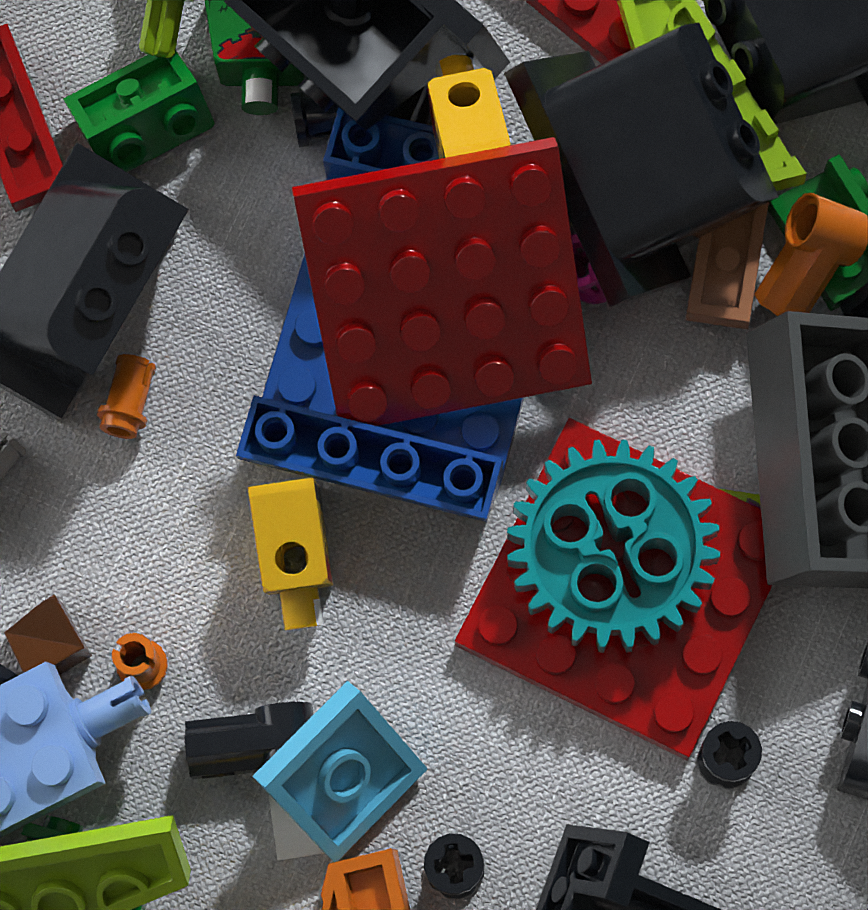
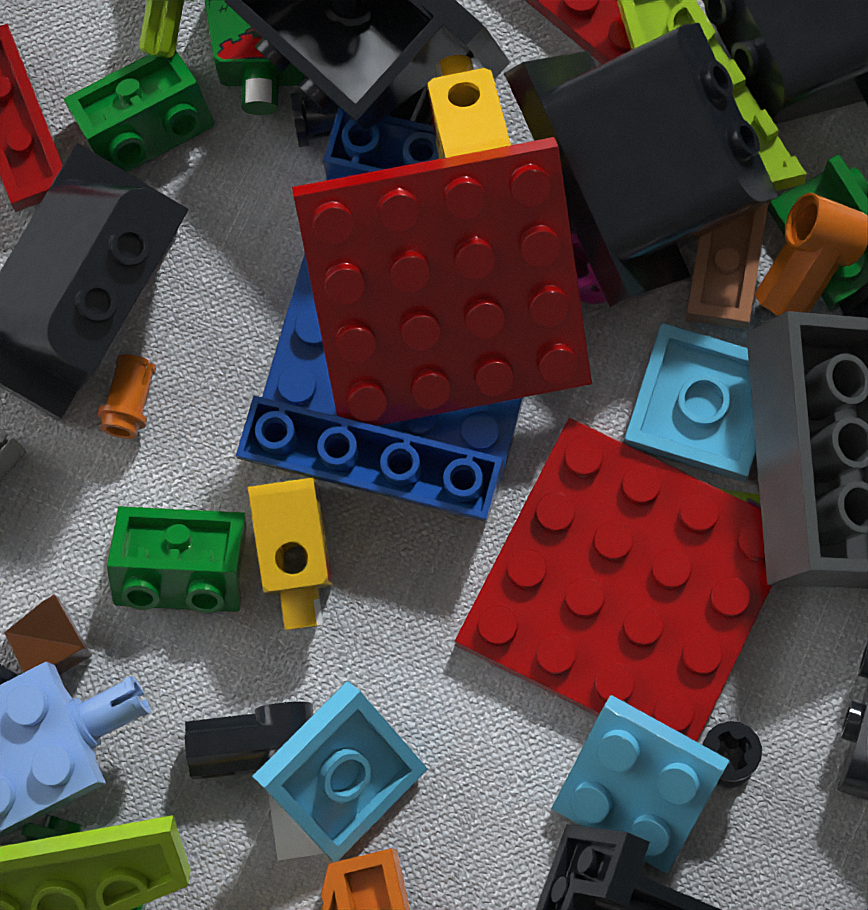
(132, 646): orange pin -> none
(177, 559): none -> green bracket
(437, 856): black bush -> none
(640, 781): none -> medium azure plate
(667, 525): teal gear -> none
(696, 404): none -> medium azure plate

